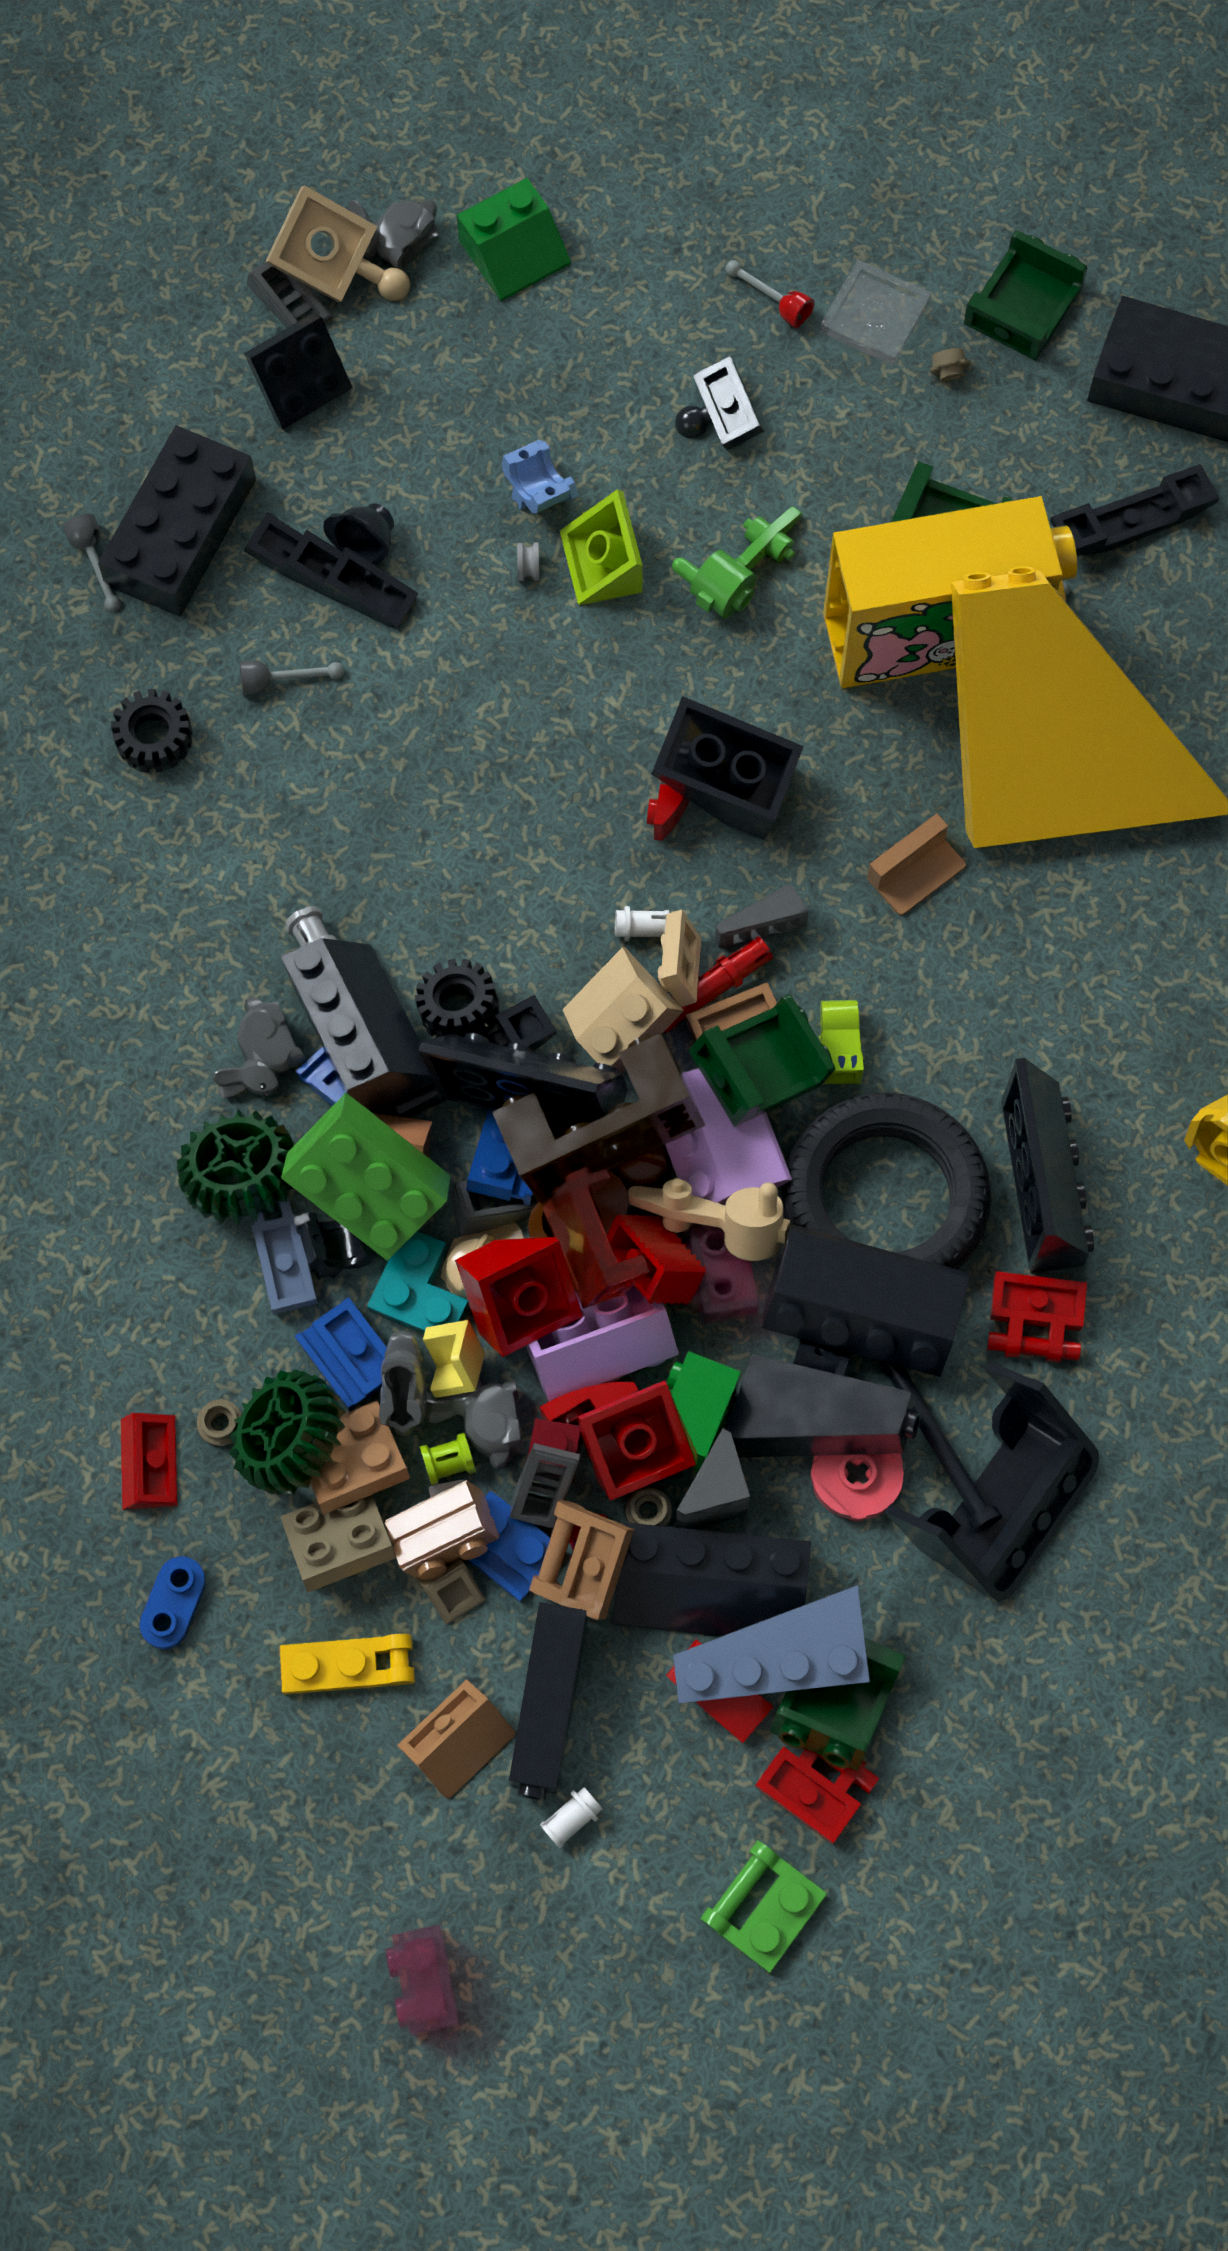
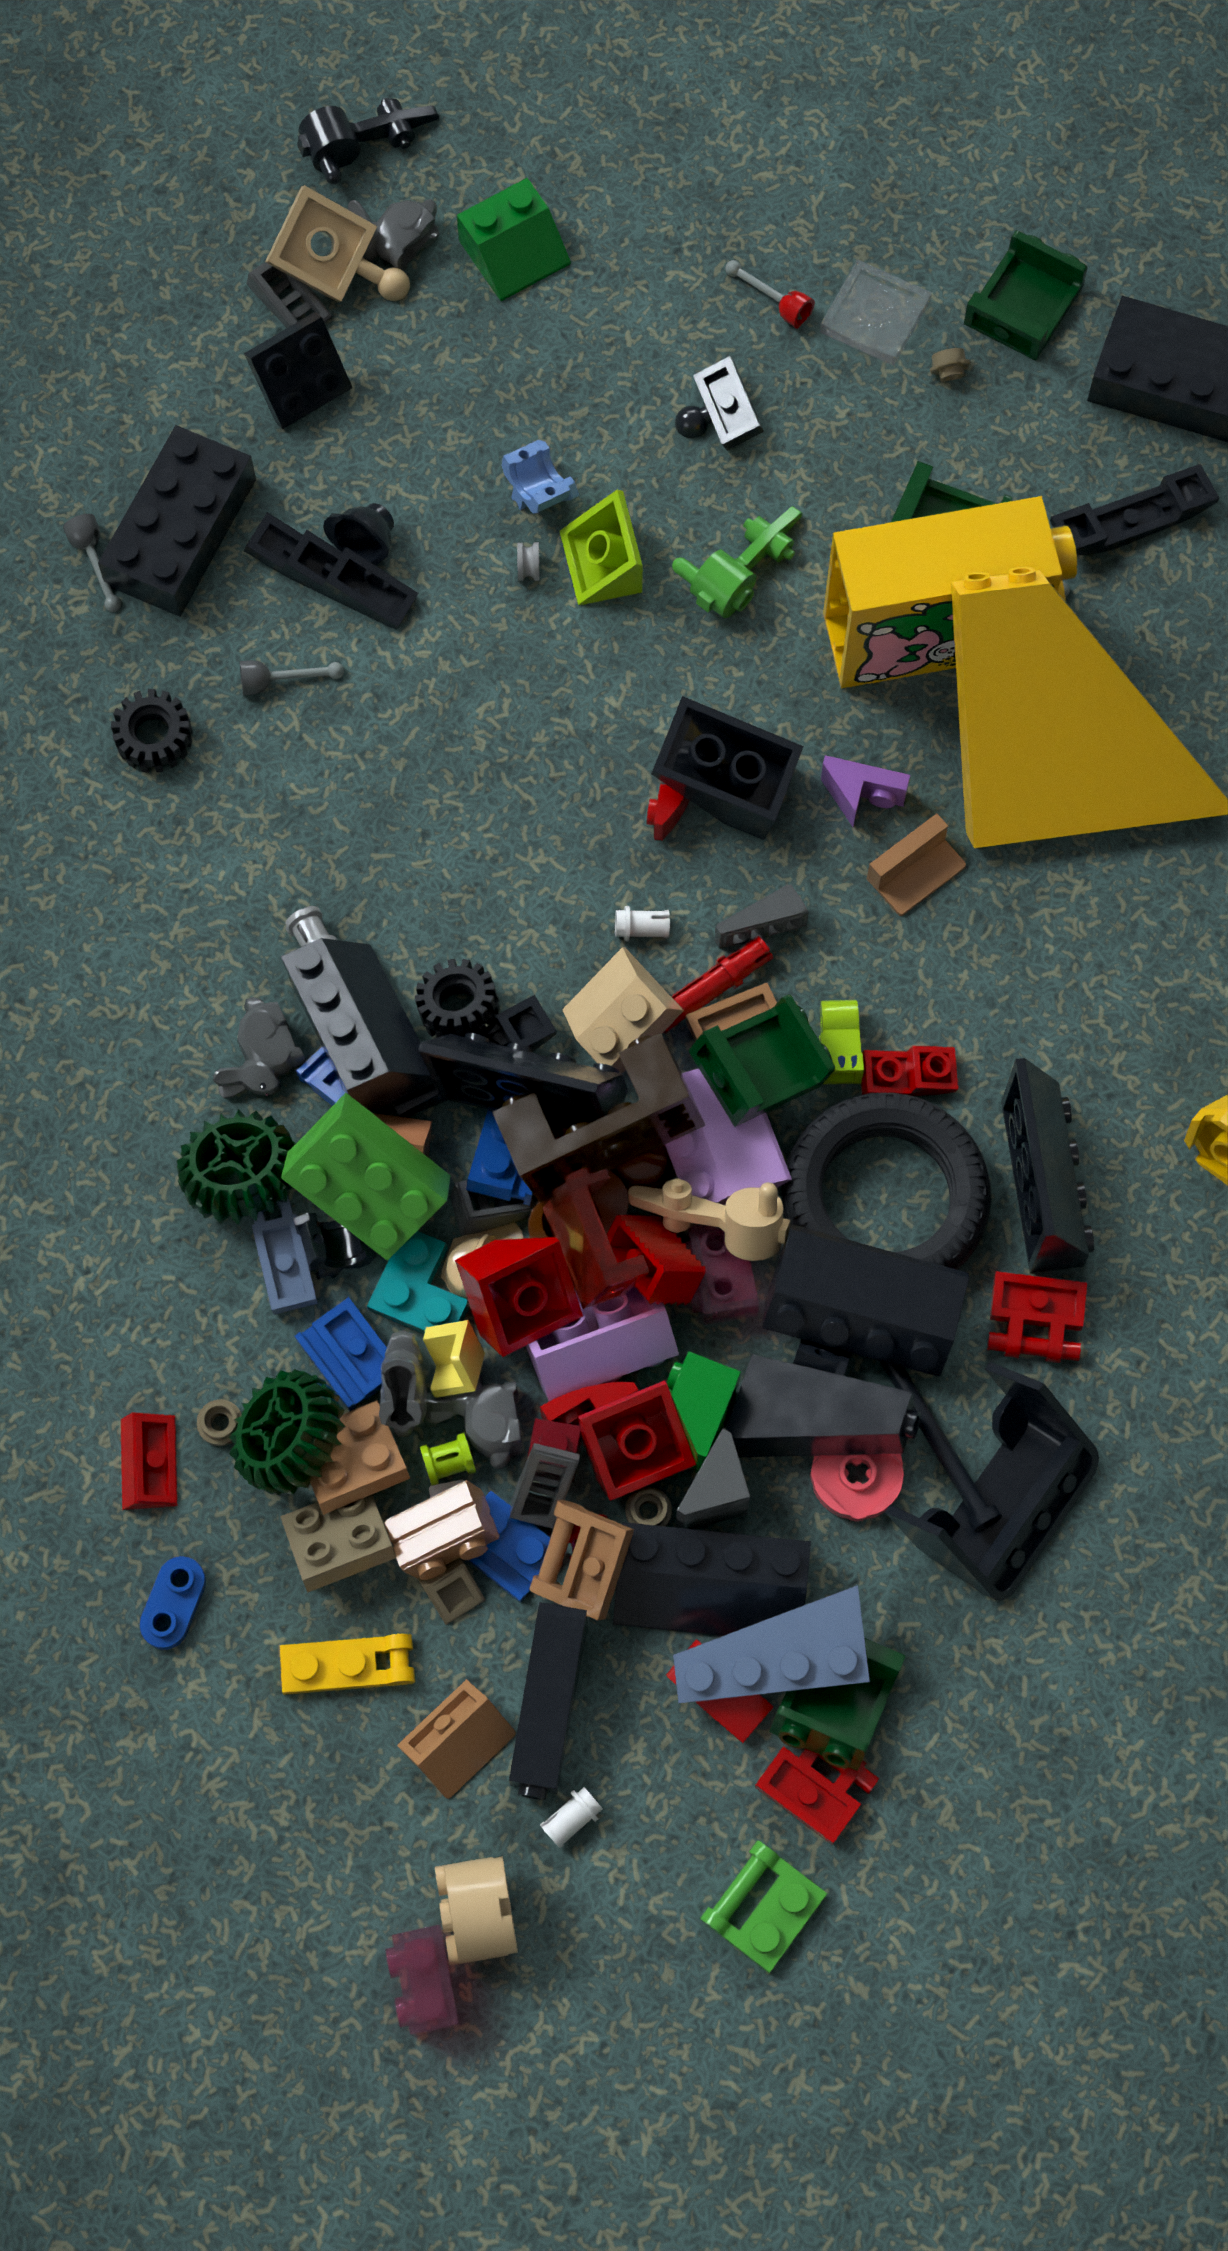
(334, 141): none -> black piece
(476, 1910): none -> tan brick
(680, 958): tan plate -> none
(852, 780): none -> medium lavender slope
(912, 1073): none -> red slope

